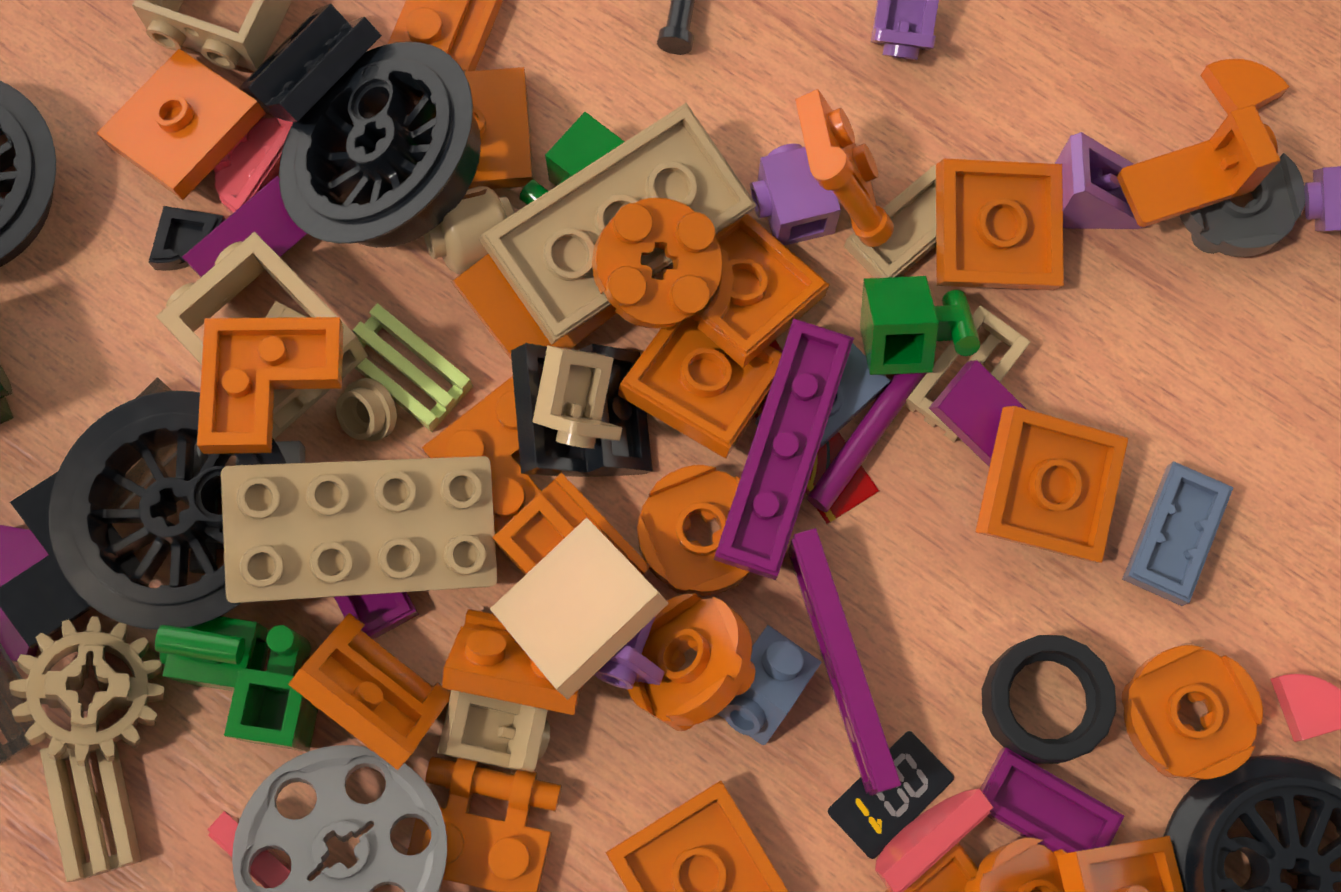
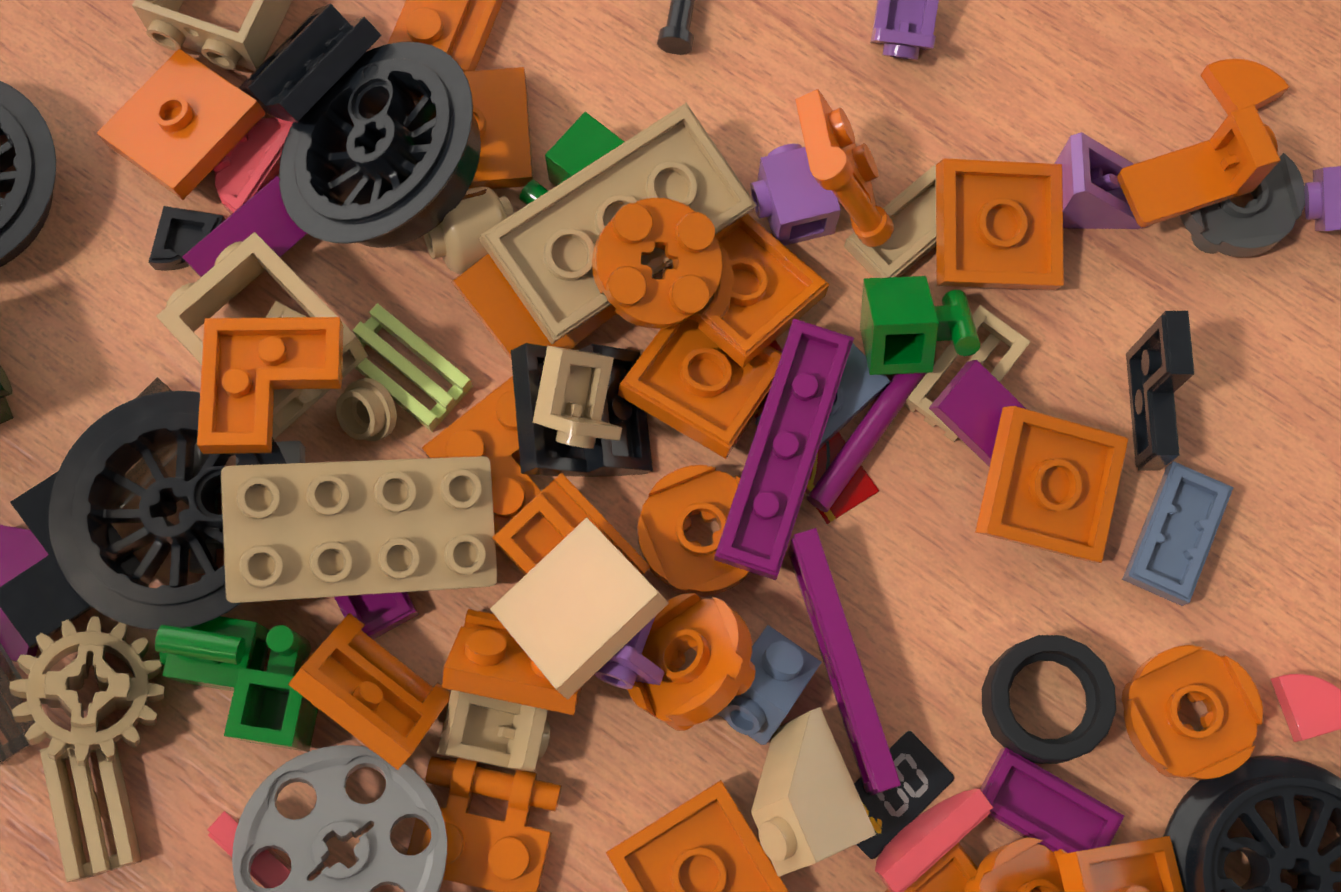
(807, 797): none -> tan slope
(1155, 370): none -> black tile

